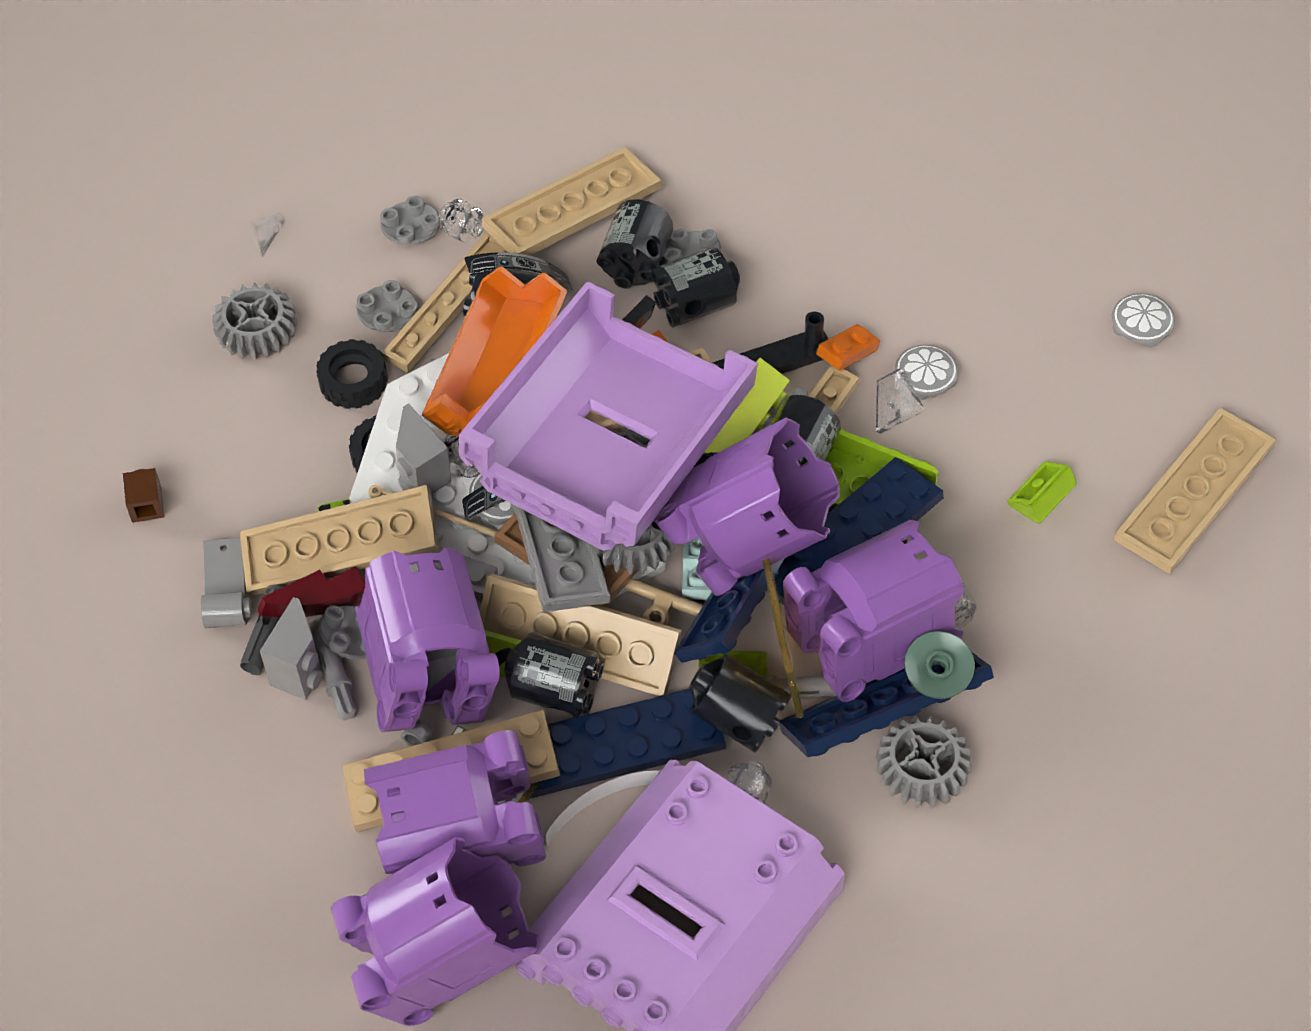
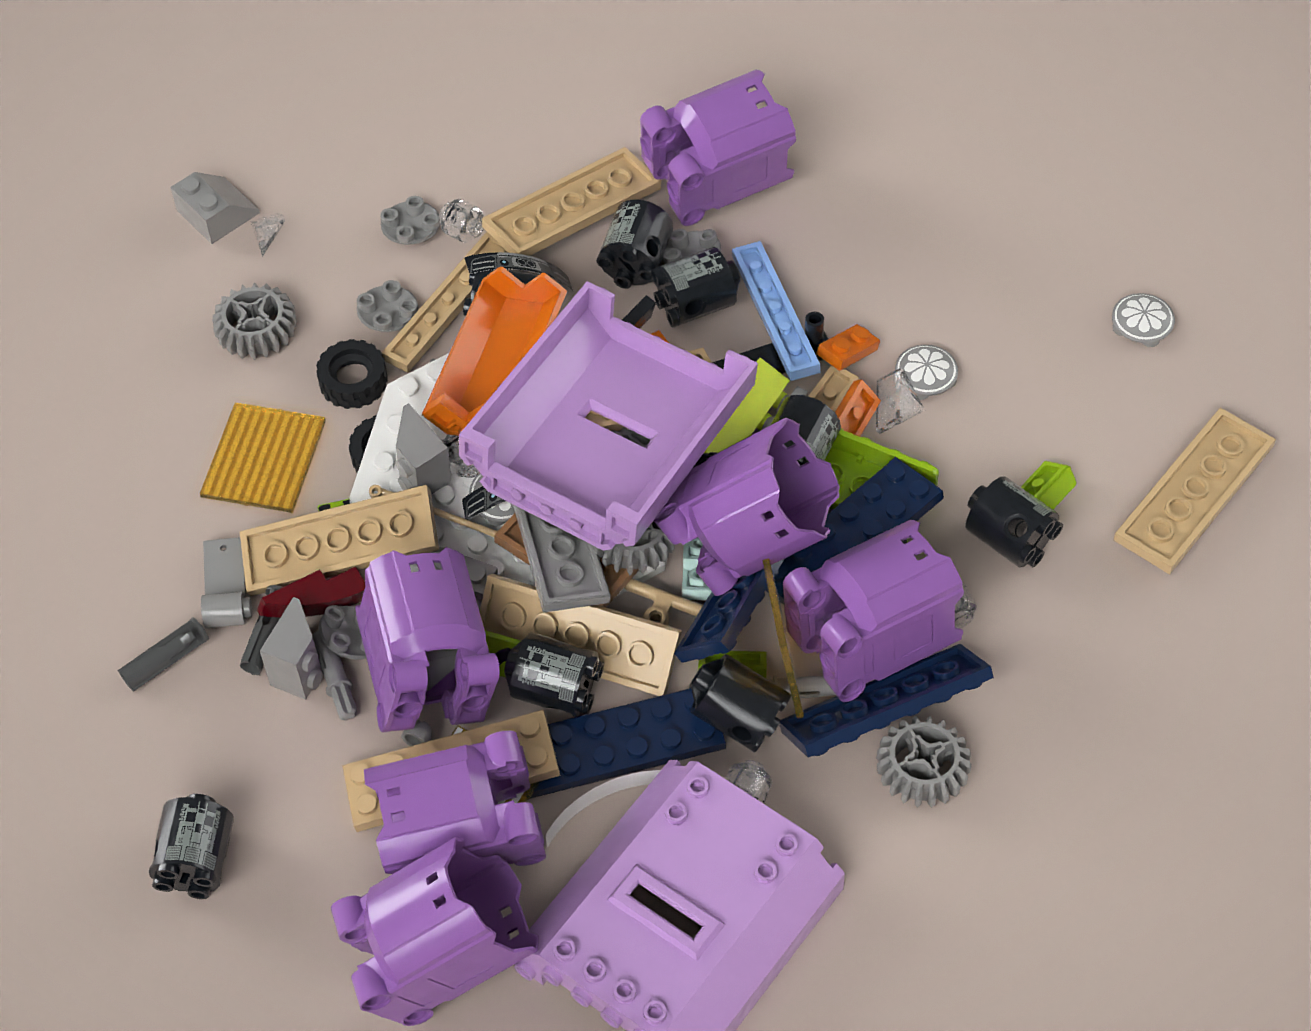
(143, 495): reddish brown brick -> none
(163, 654): none -> dark grey piece
(191, 845): none -> black cylinder
(212, 205): none -> light grey slope
(263, 457): none -> clear yellow piece
(718, 146): none -> medium lavender piece
(776, 311): none -> light blue plate
(857, 407): none -> orange plate
(943, 650): sand green dish -> none
(1003, 513): none -> black cylinder

